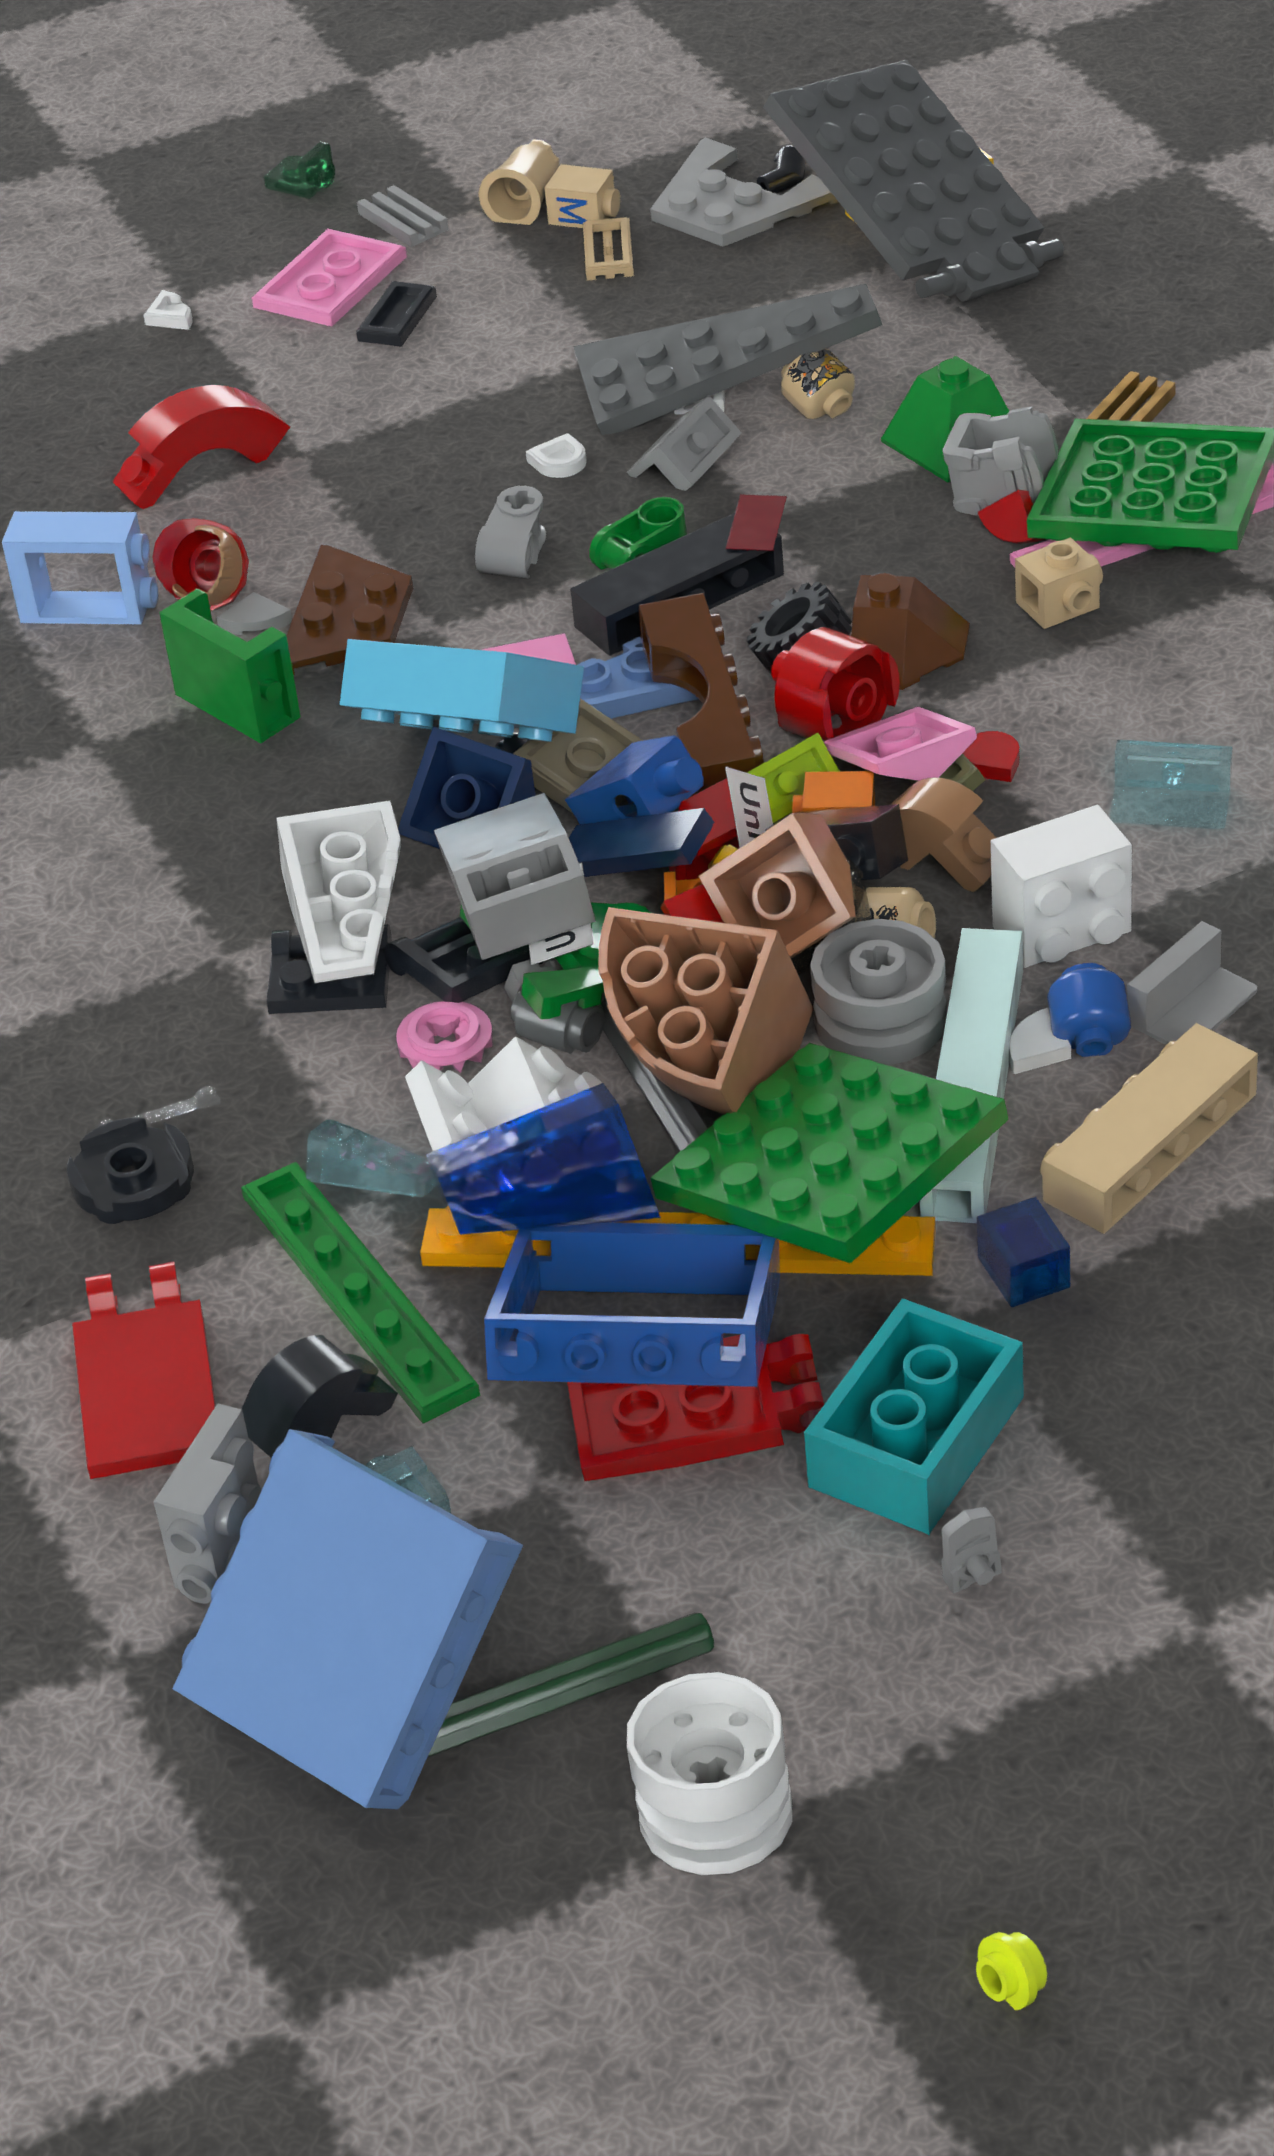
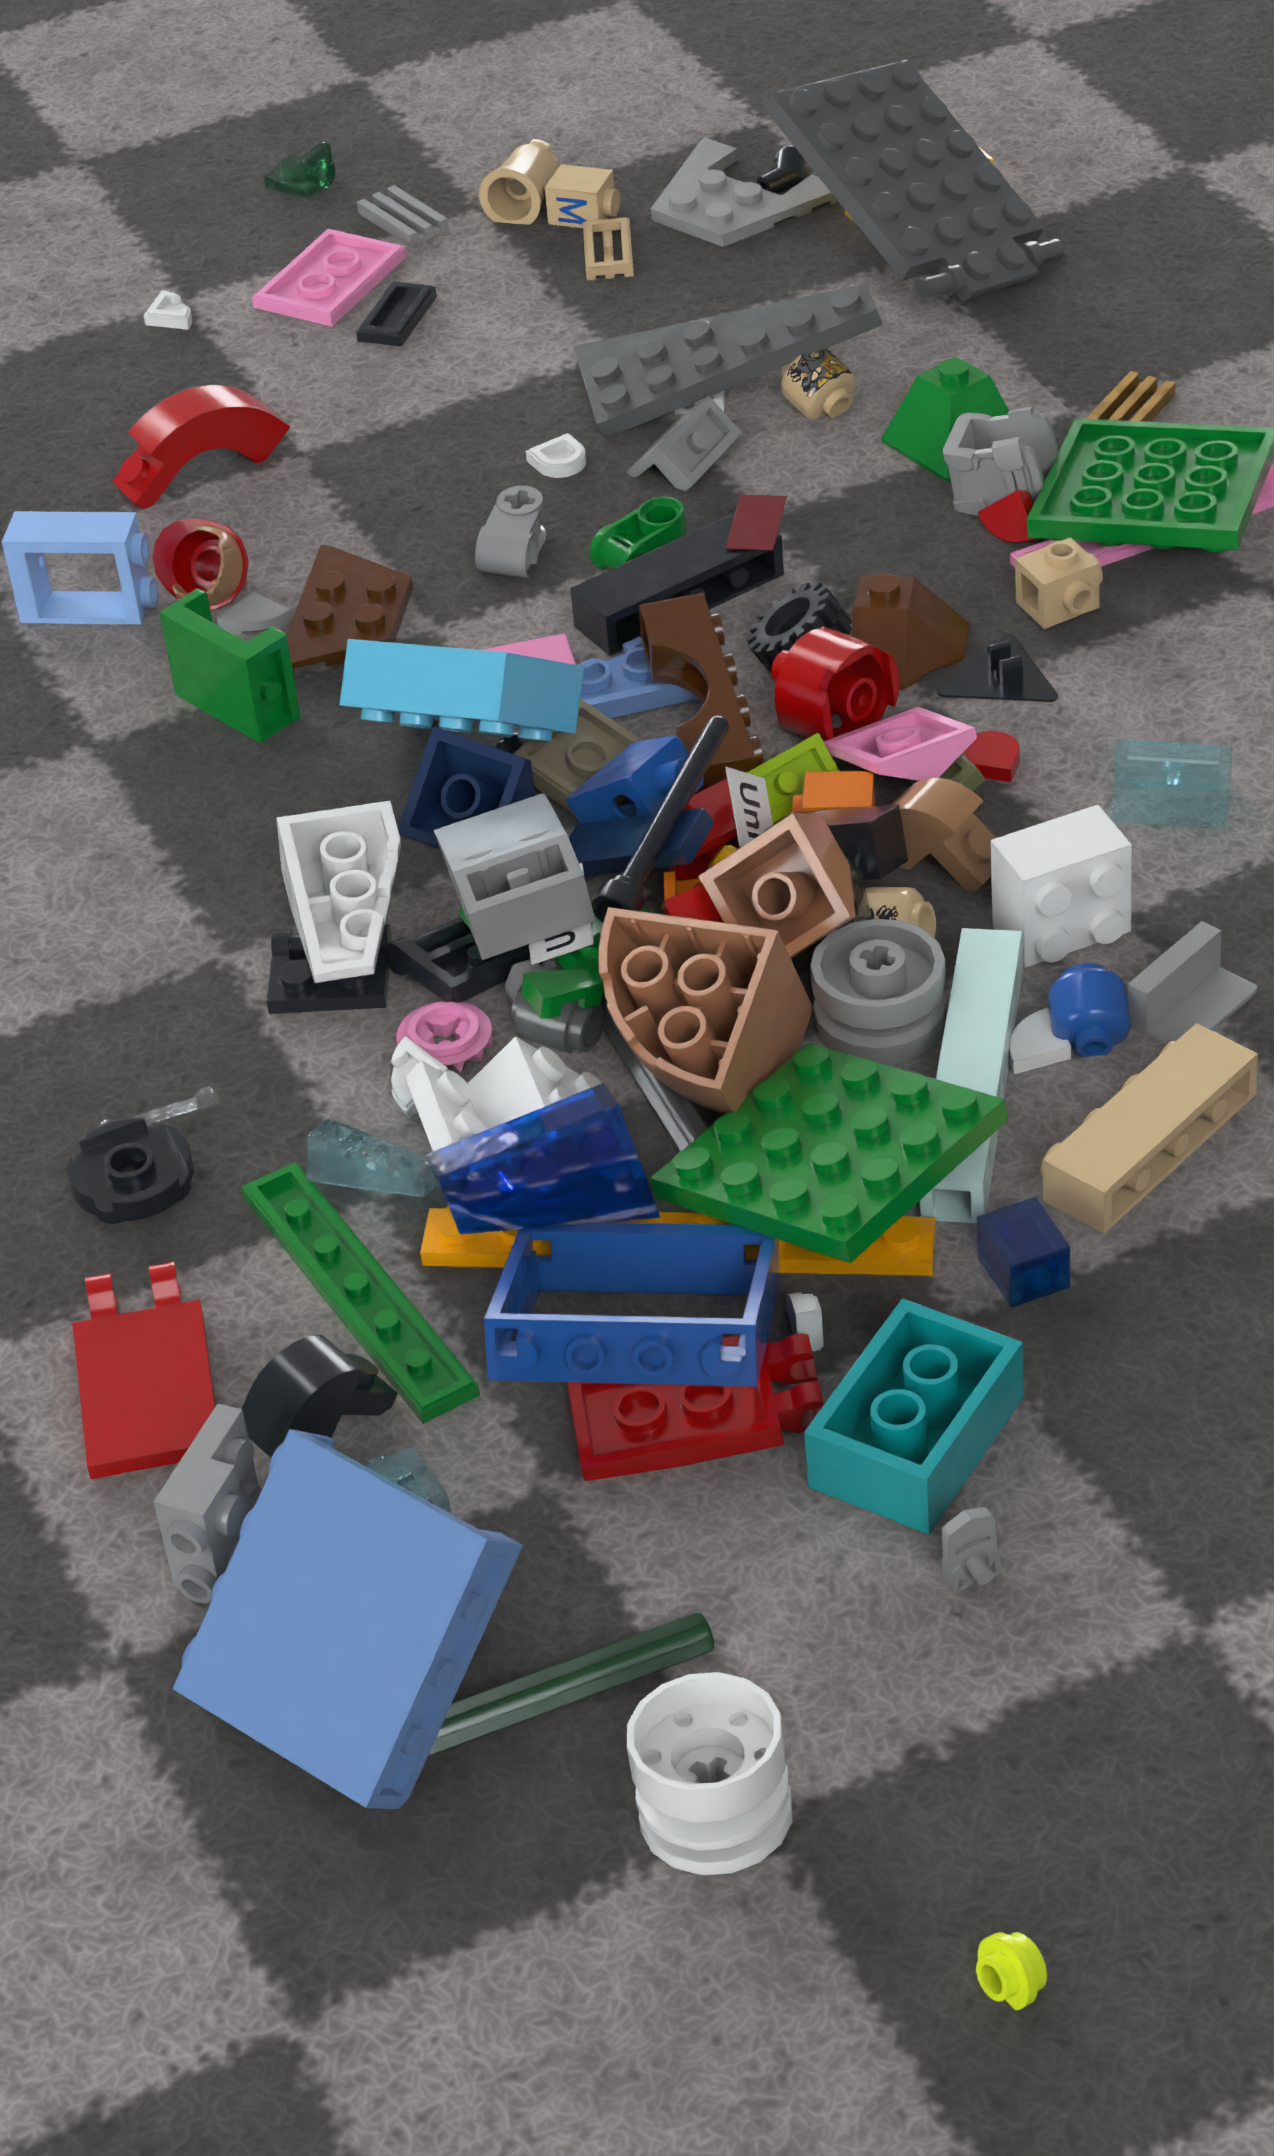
(404, 1059): none -> white tile
(626, 889): none -> black piece
(806, 1317): none -> white tile
(1000, 673): none -> black piece

